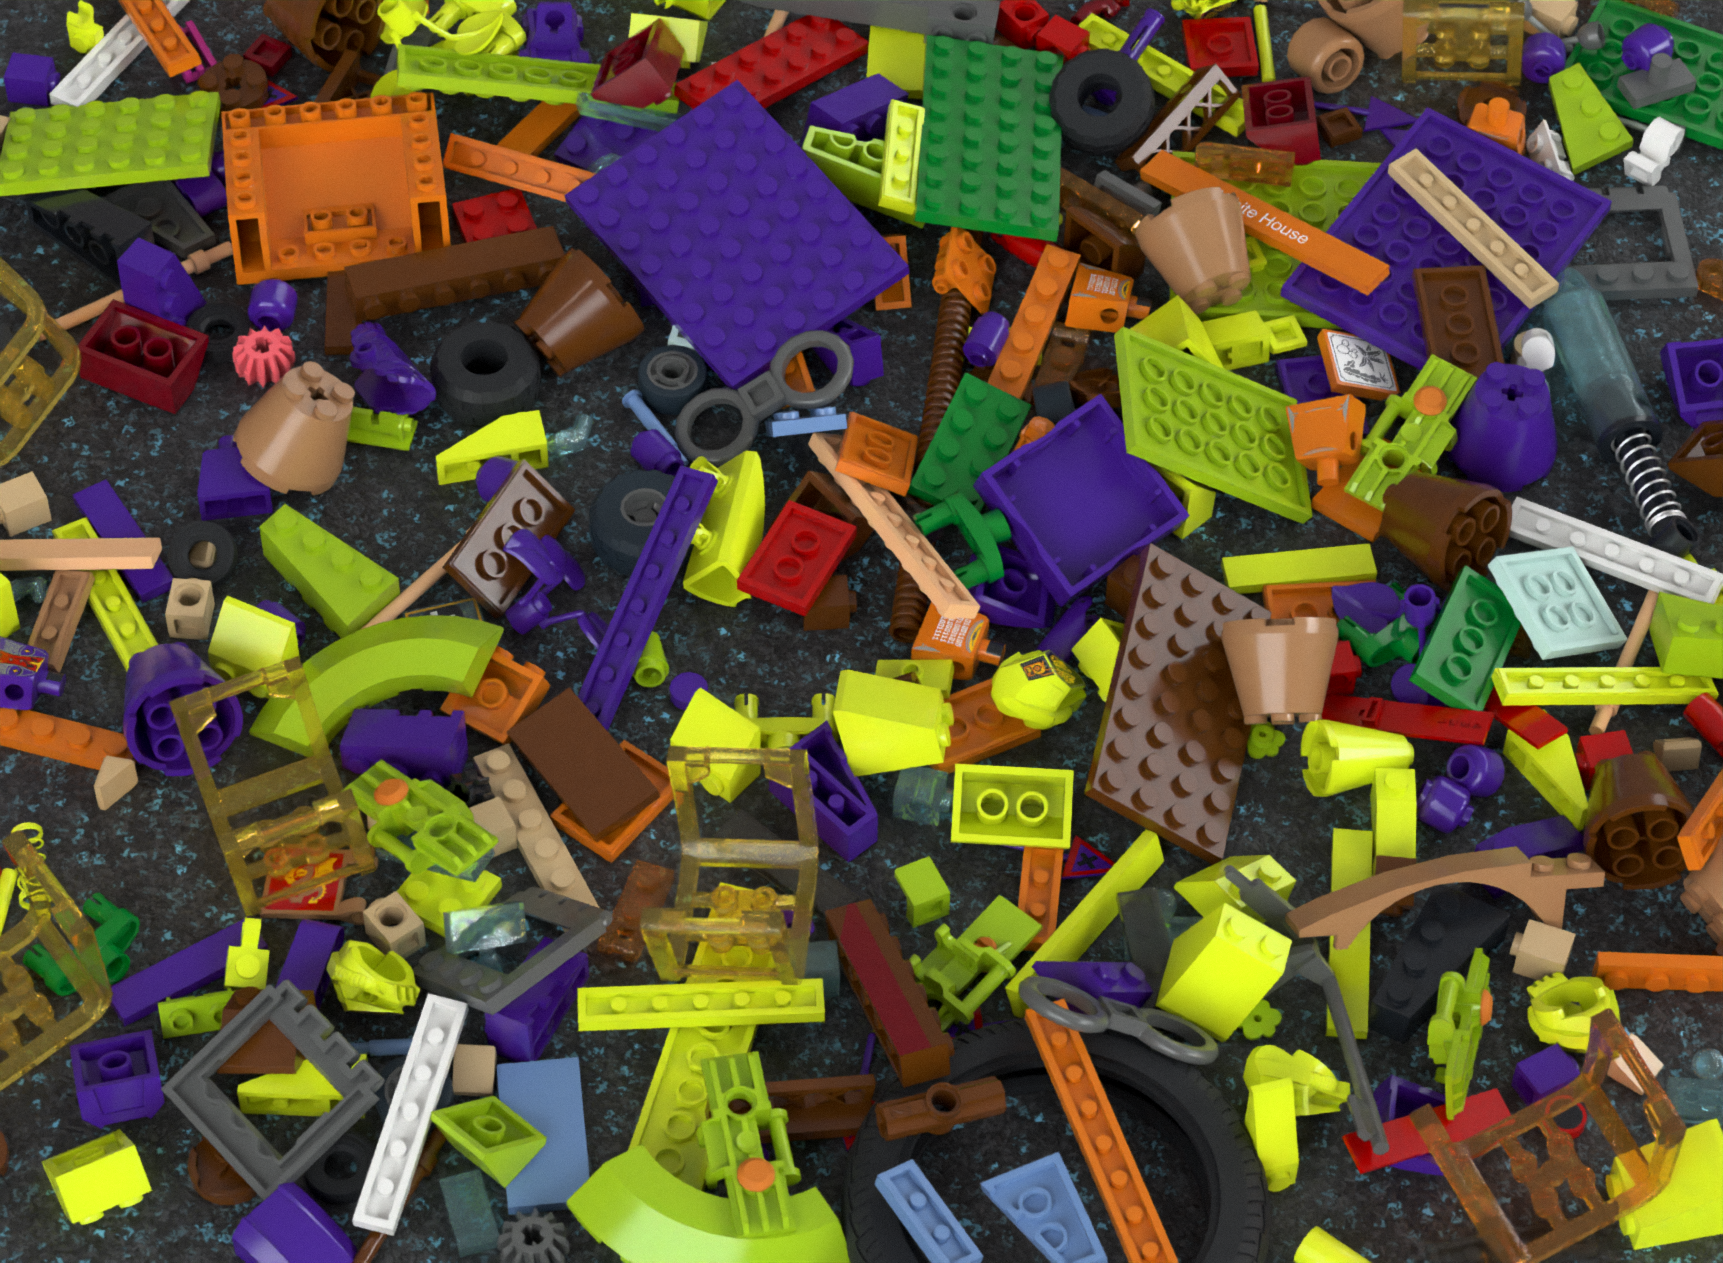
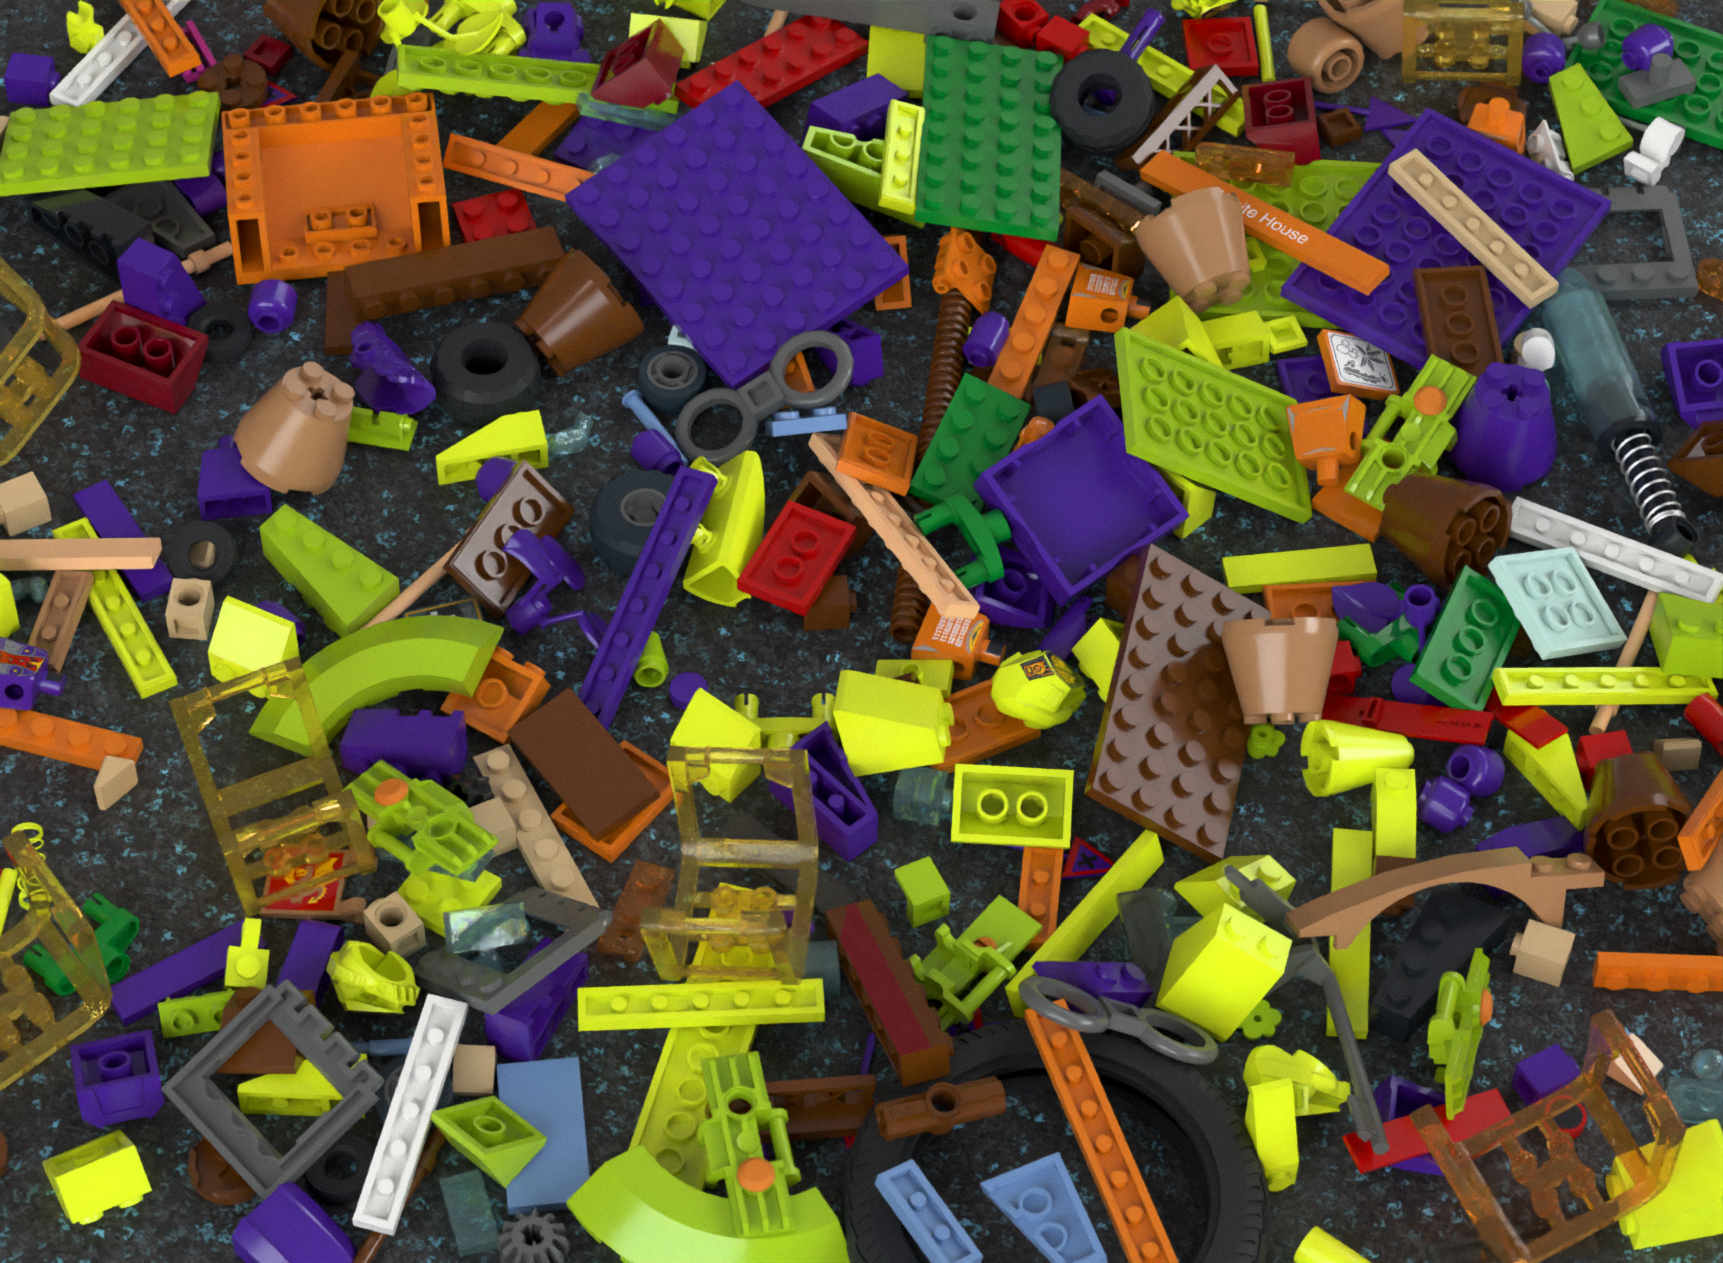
(148, 721): dark purple cone -> none
(263, 356): coral gear -> none
(1563, 1022): neon yellow helmet -> none

